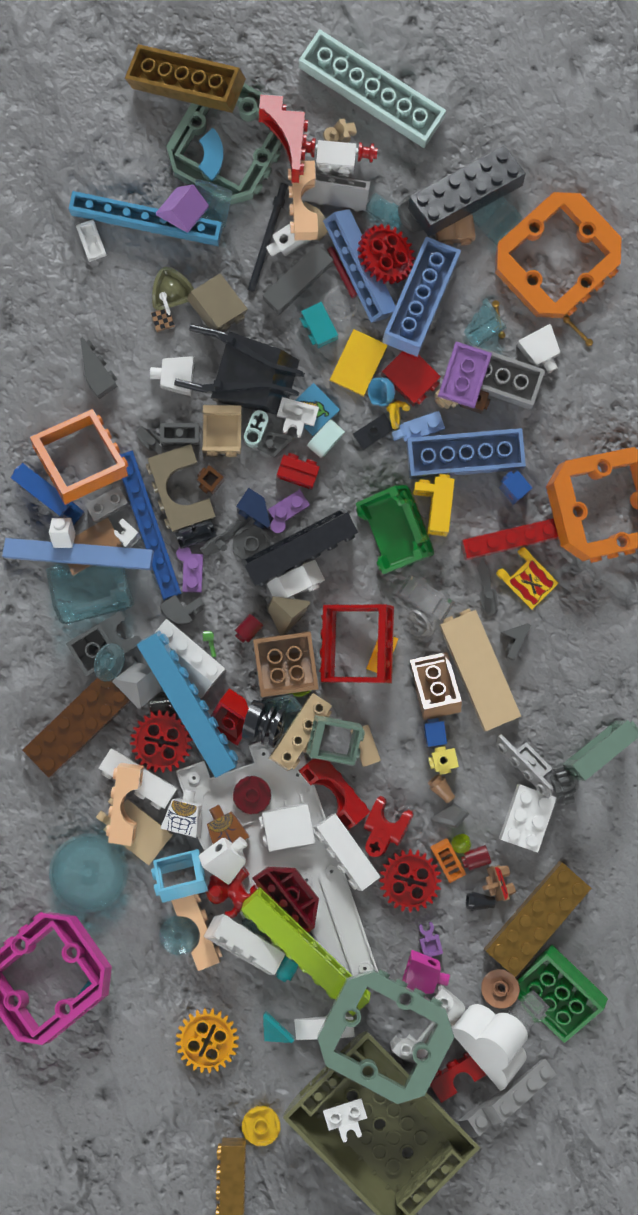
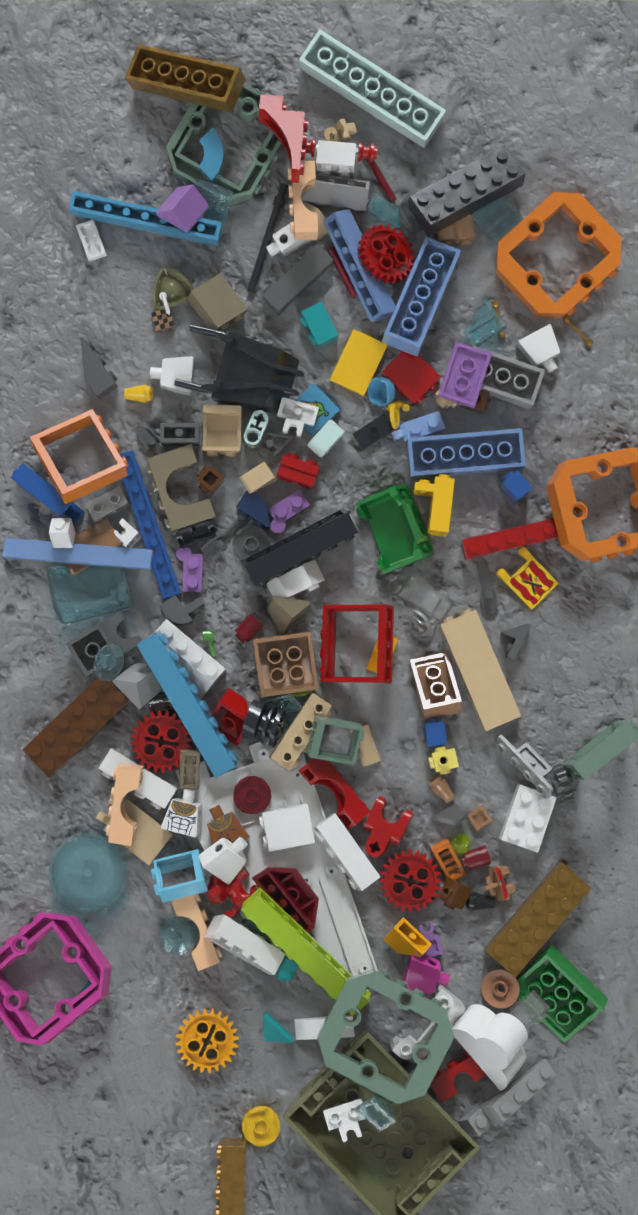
(139, 393): none -> yellow cone
(189, 769): none -> dark tan plate
(258, 477): none -> tan slope
(377, 1112): none -> clear light blue slope
(382, 181): none -> dark red bar
(407, 939): none -> light orange slope
(454, 894): none -> reddish brown brick
(479, 818): none -> medium nougat tile

